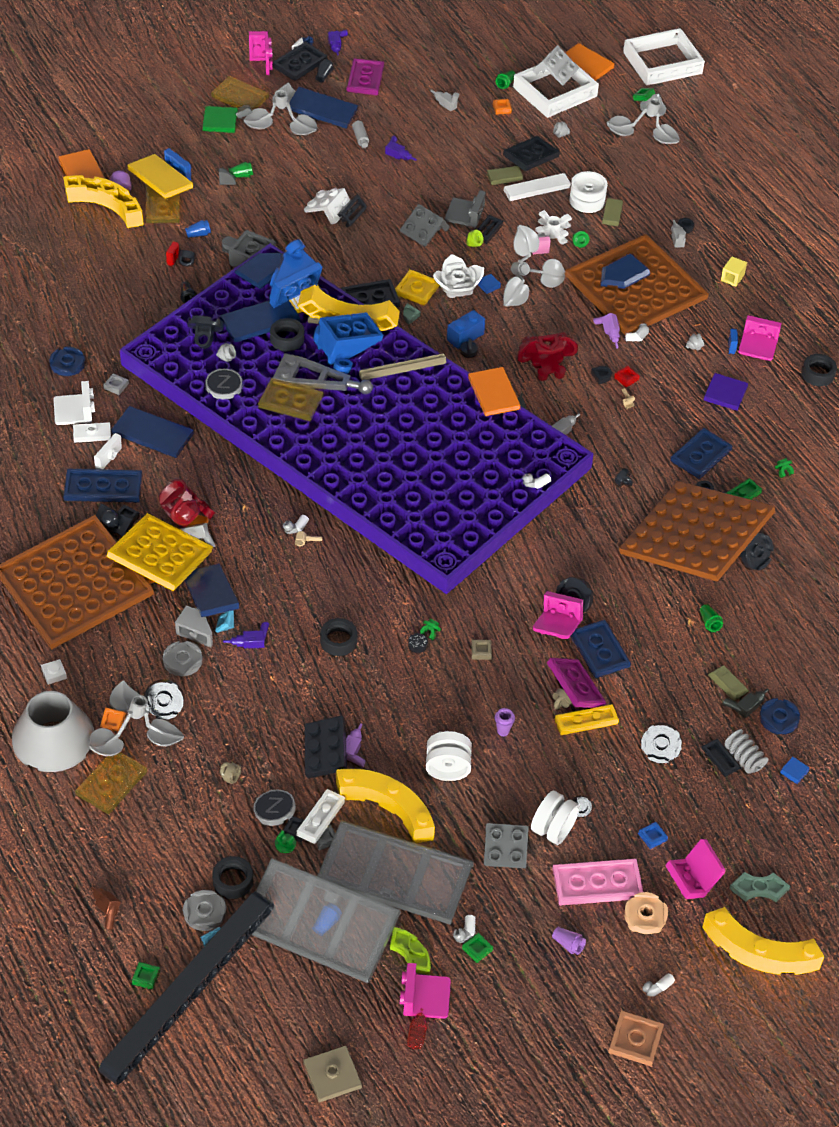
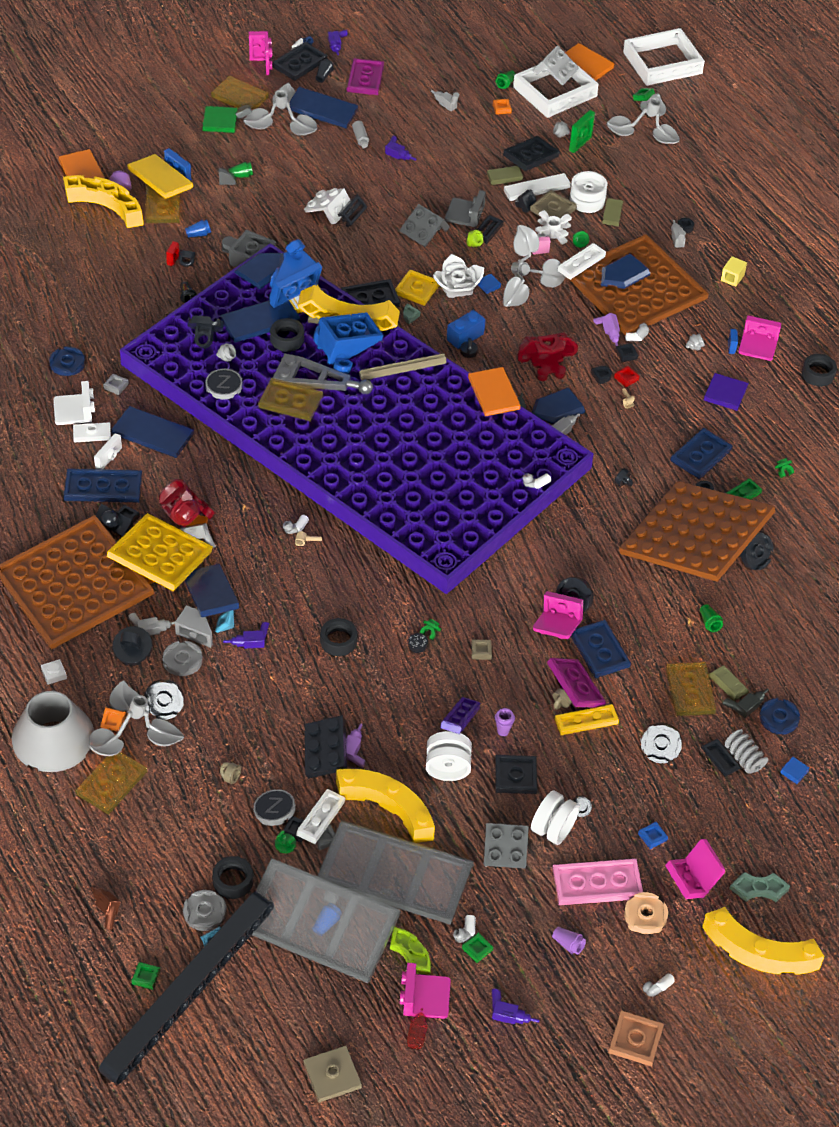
(132, 645): none -> black tile
(151, 625): none -> light grey piece
(460, 715): none -> dark purple tile
(508, 1012): none -> dark purple piece
(516, 774): none -> black tile
(526, 200): none -> black tile
(554, 205): none -> dark tan plate
(557, 405): none -> dark blue tile
(581, 261): none -> white plate
(582, 131): none -> green tile
(626, 352): none -> black tile
(690, 689): none -> clear yellow tile

